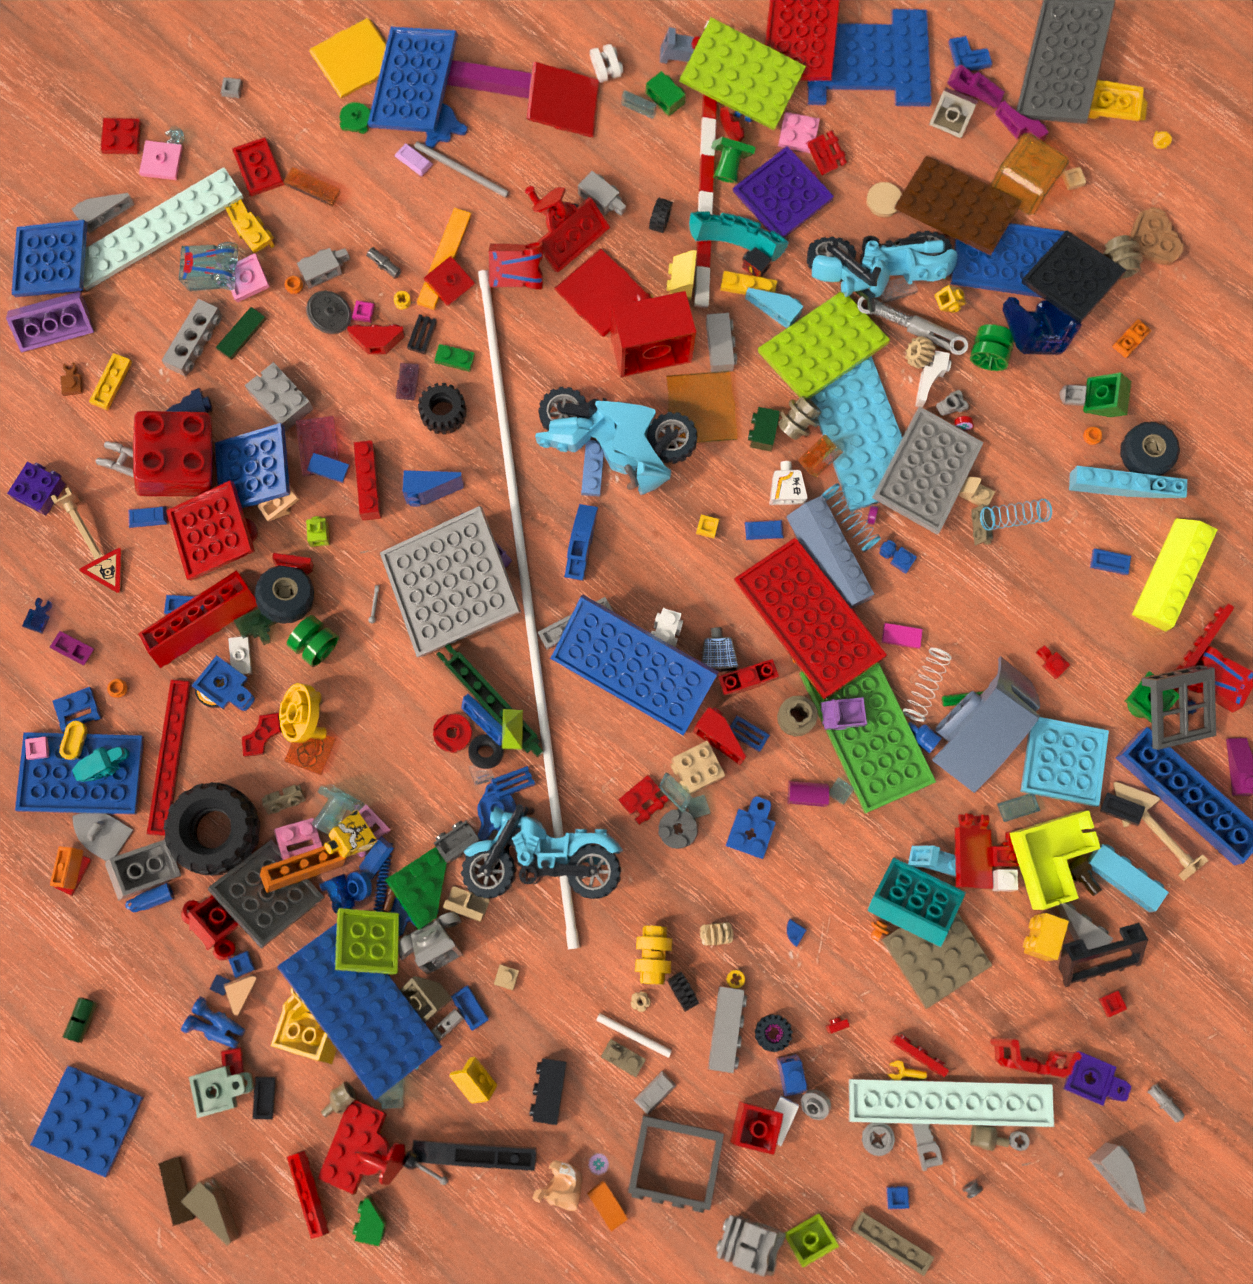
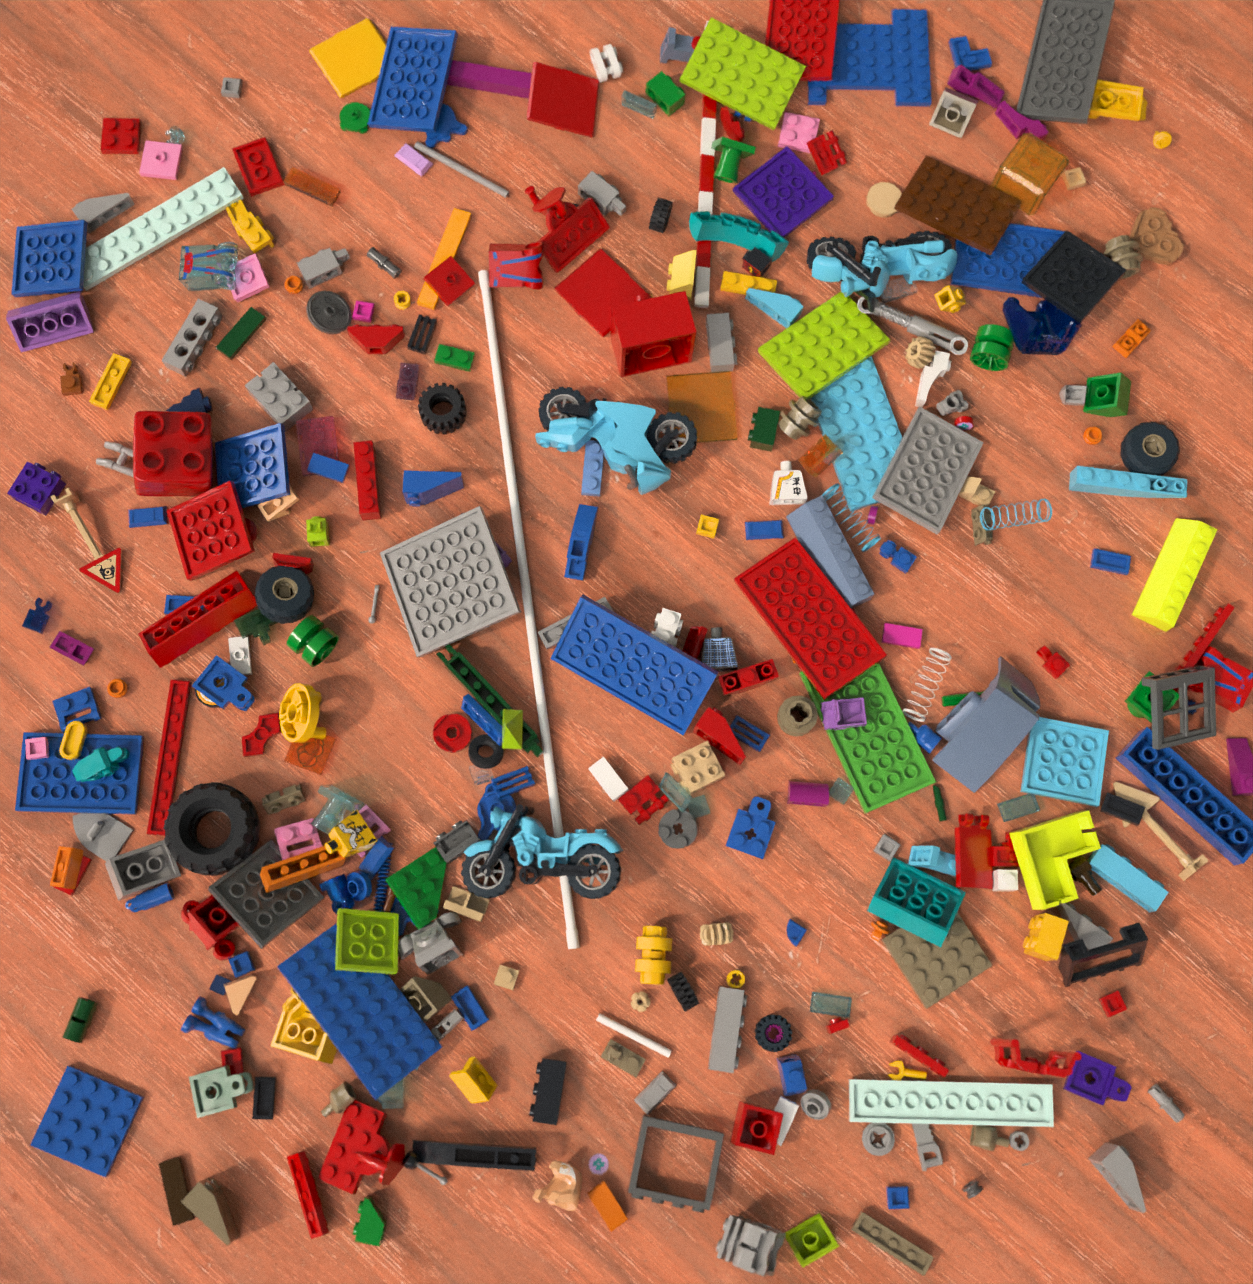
(608, 779): none -> white slope
(694, 641): none -> red plate
(830, 1004): none -> clear light blue tile
(886, 847): none -> light grey tile
(939, 804): none -> dark green piece

